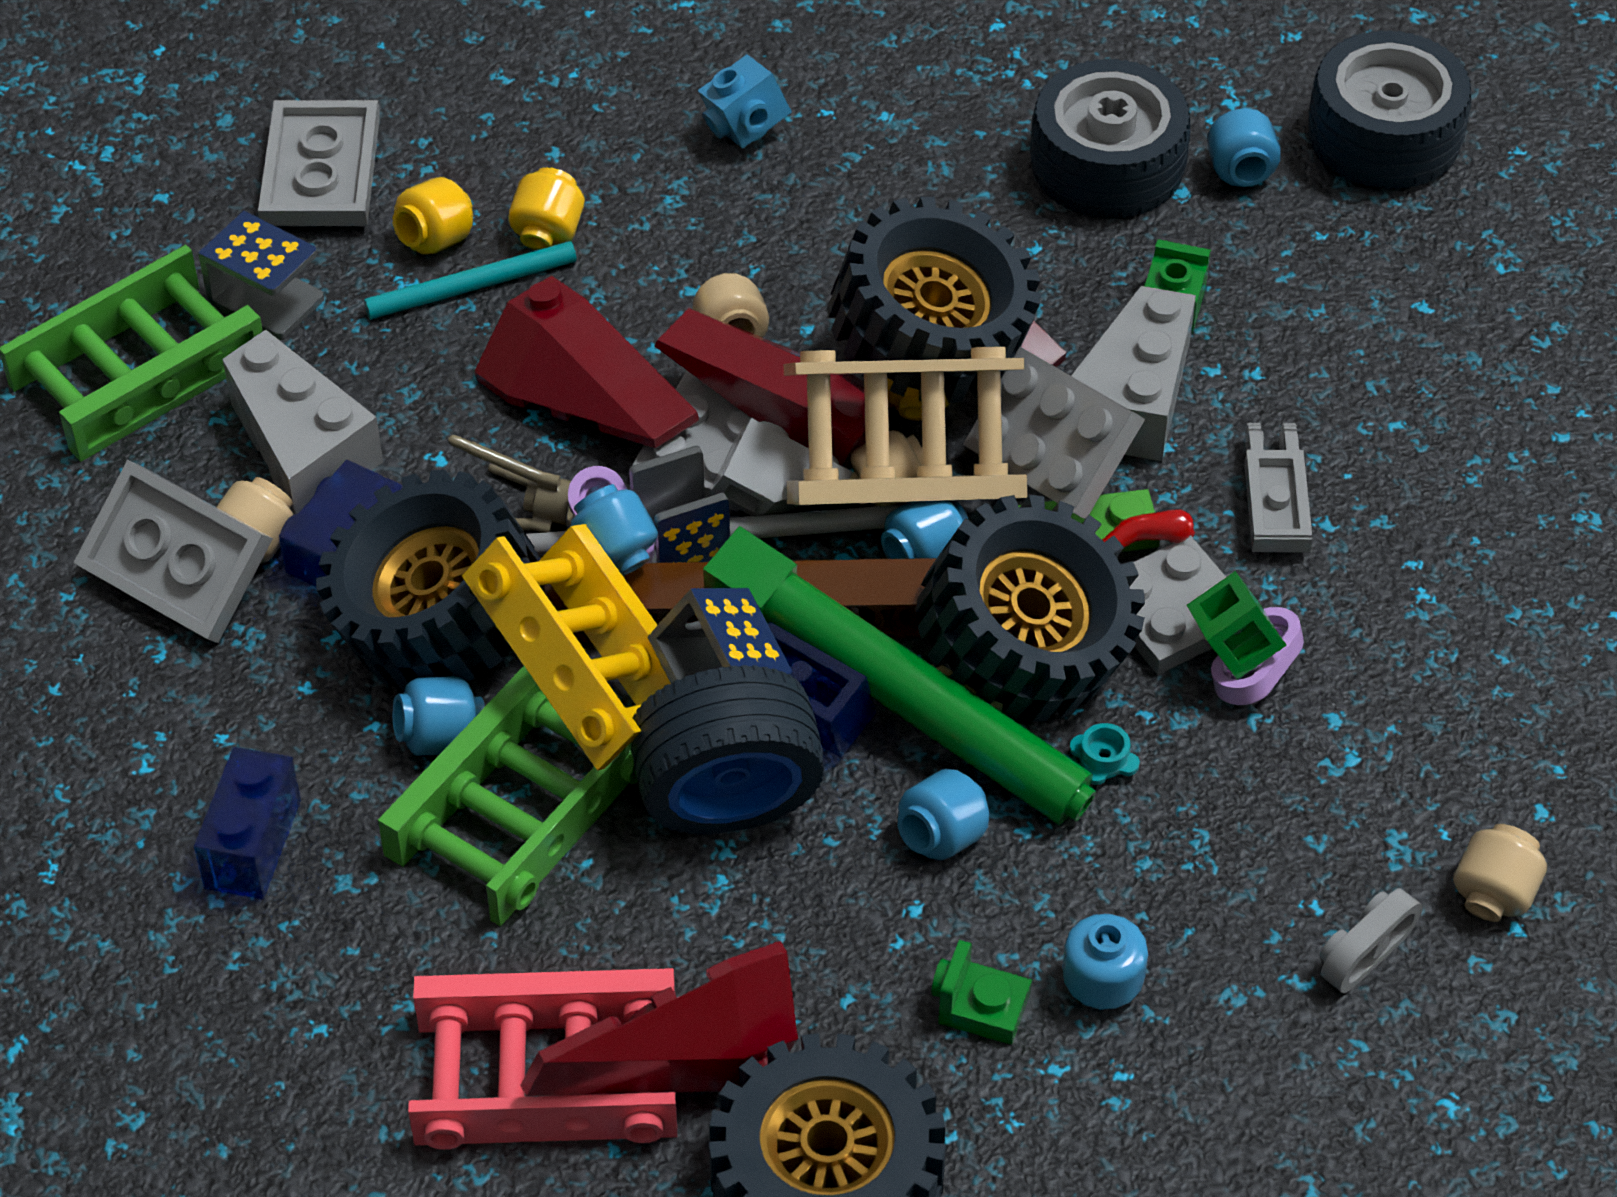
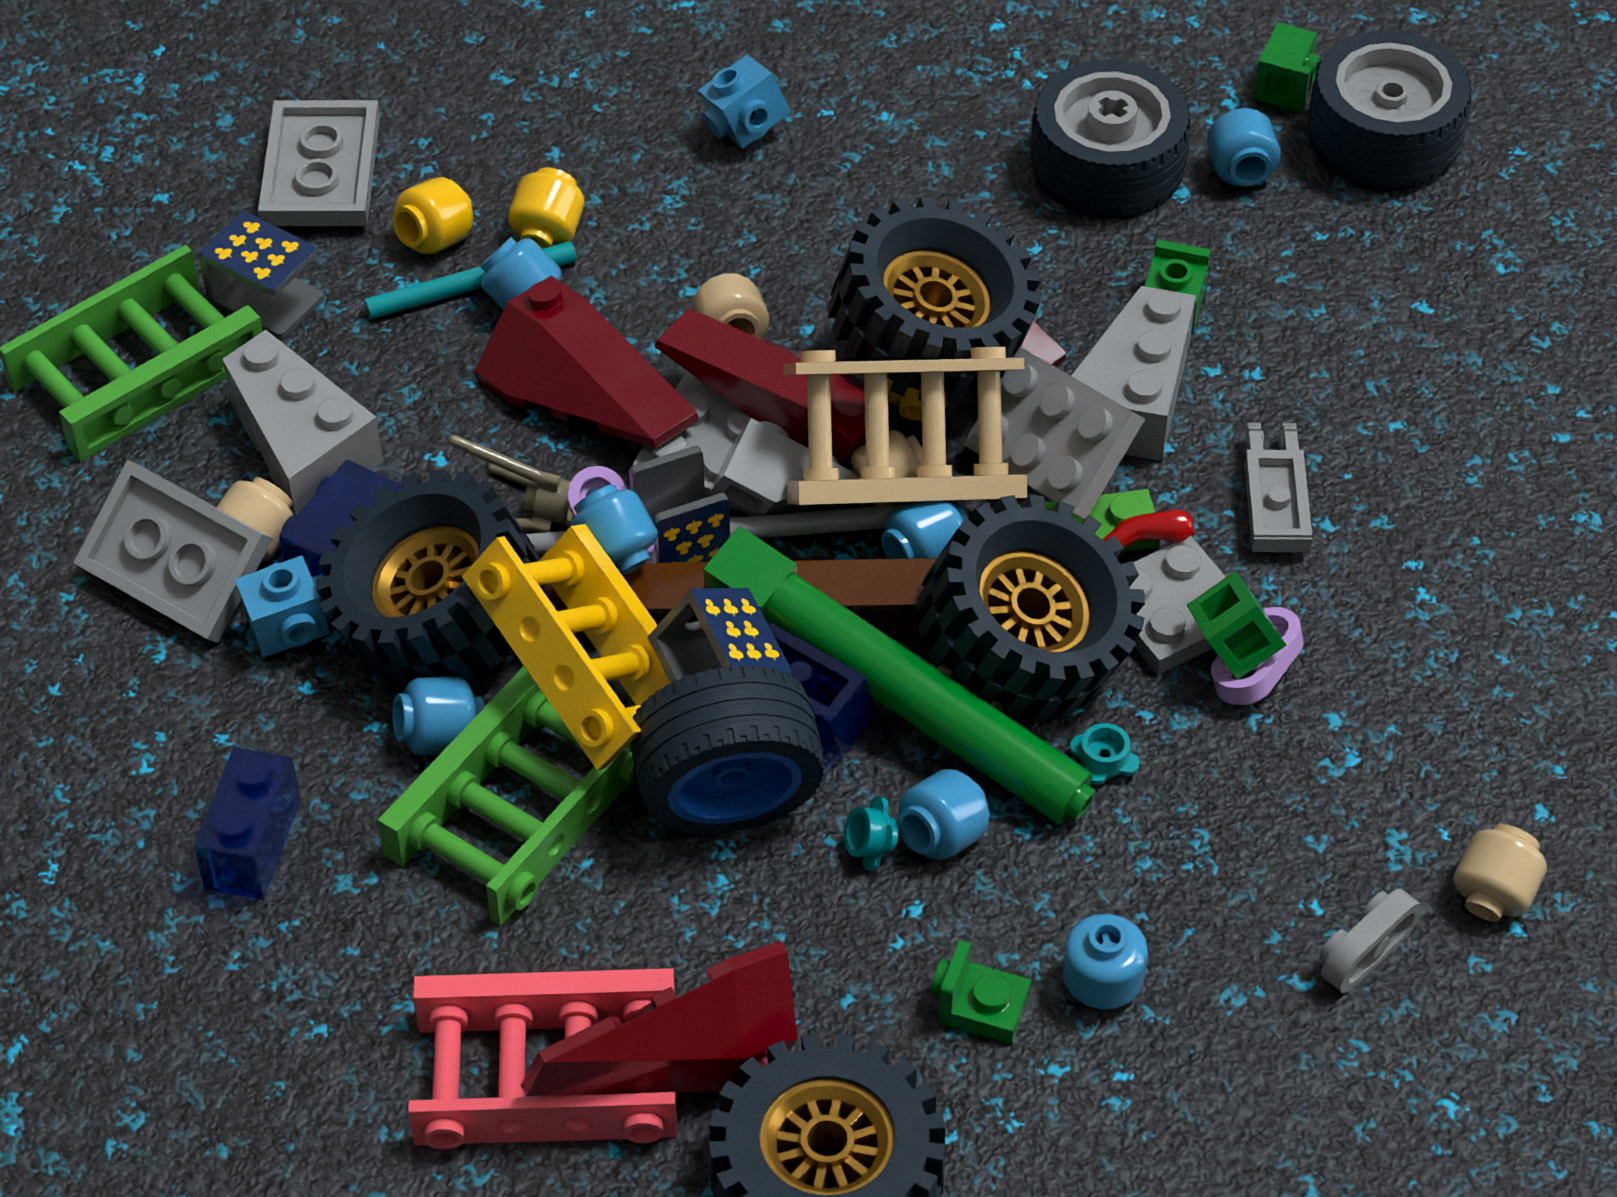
(282, 606): none -> dark azure brick
(515, 269): none -> dark azure head
(871, 833): none -> teal plate
(1287, 67): none -> green brick

